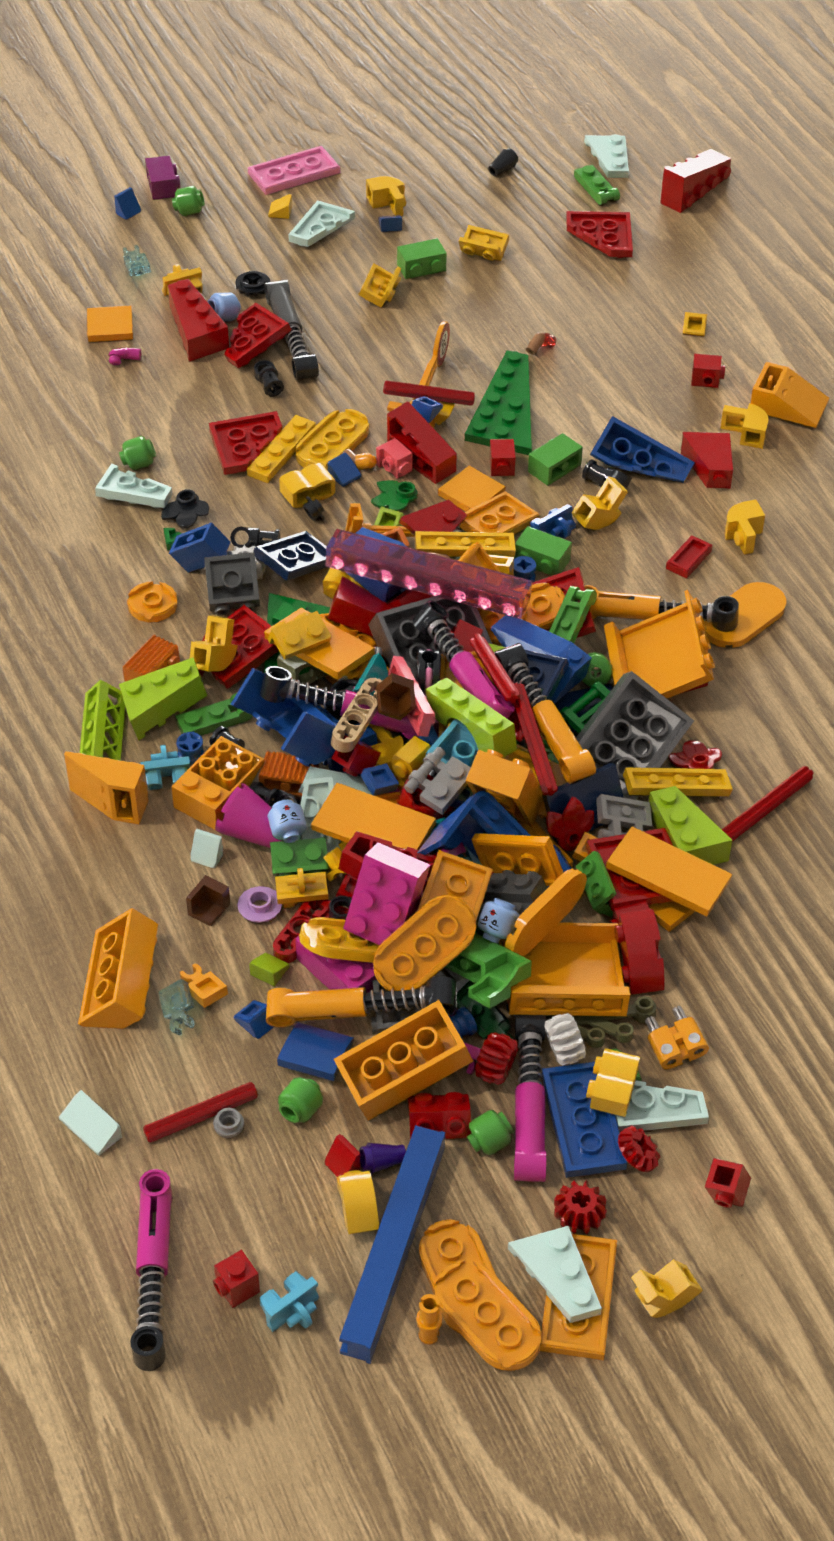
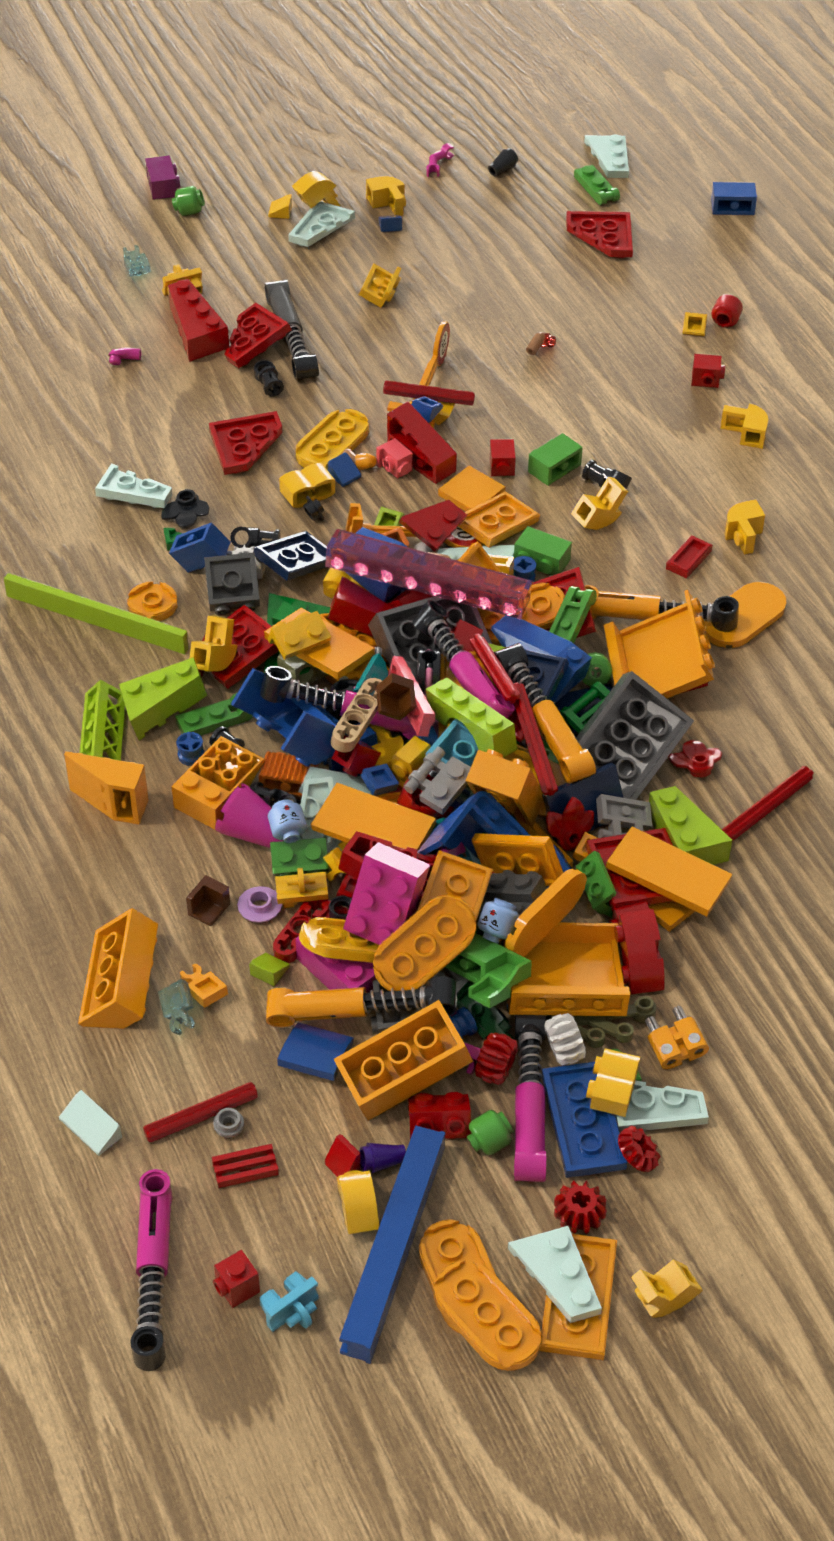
(96, 613): none -> lime tile
(109, 323): light orange tile -> none
(126, 204): blue slope -> none
(137, 453): bright green head -> none
(151, 657): orange brick -> none
(164, 765): medium azure hips -> none
(206, 848): light aqua slope -> none
(225, 305): light blue head -> none
(243, 1161): none -> red tile
(253, 1019): blue slope -> none
(257, 281): black gear -> none
(280, 449): yellow plate -> none
(293, 170): bright pink tile -> none
(300, 1100): bright green head -> none
(314, 188): none -> yellow brick
(395, 494): green plate -> none
(421, 258): bright green brick -> none
(429, 1319): light orange pin -> none
(443, 153): none -> dark pink arm
(456, 543): yellow plate -> none
(484, 243): yellow bracket -> none
(505, 406): green wing -> none
(557, 522): blue hips -> none
(634, 451): blue wedge -> none
(689, 781): yellow plate -> none
(693, 179): red wedge -> none
(711, 457): red slope -> none
(727, 310): none -> red head
(727, 1183): red brick -> none
(733, 198): none -> blue brick
(788, 396): light orange slope -> none

